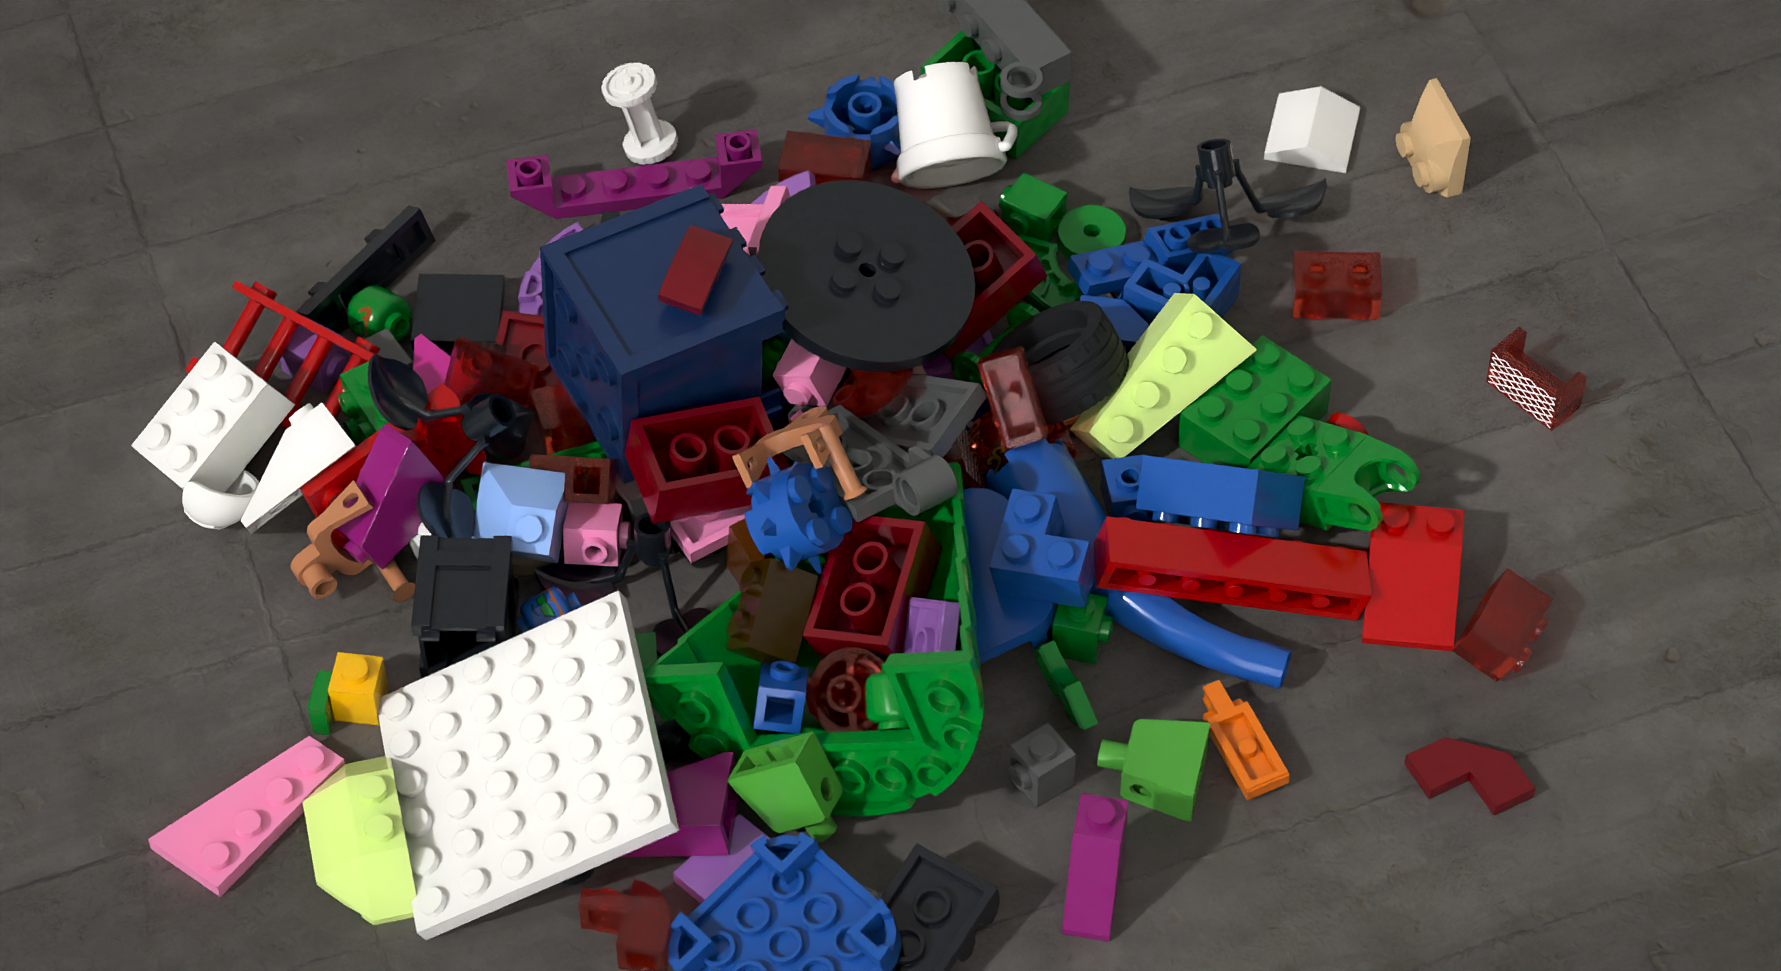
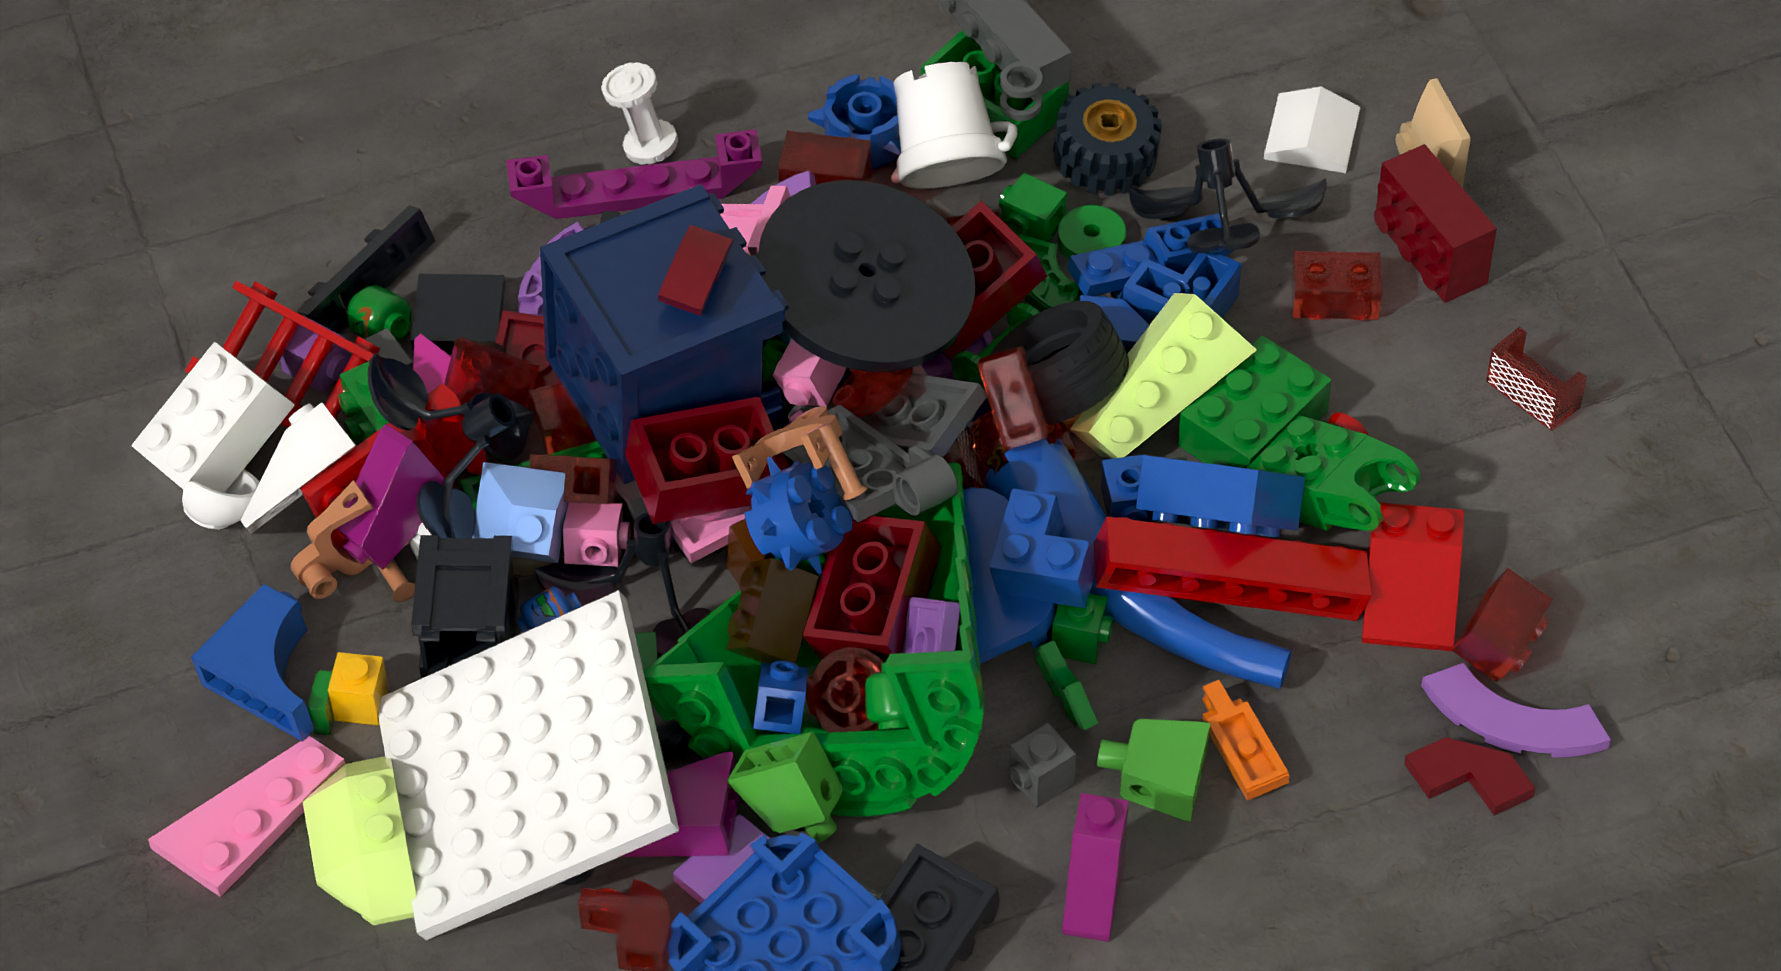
(250, 658): none -> blue arch
(1107, 138): none -> black wheel
(1434, 223): none -> dark red brick
(1512, 725): none -> medium lavender tile

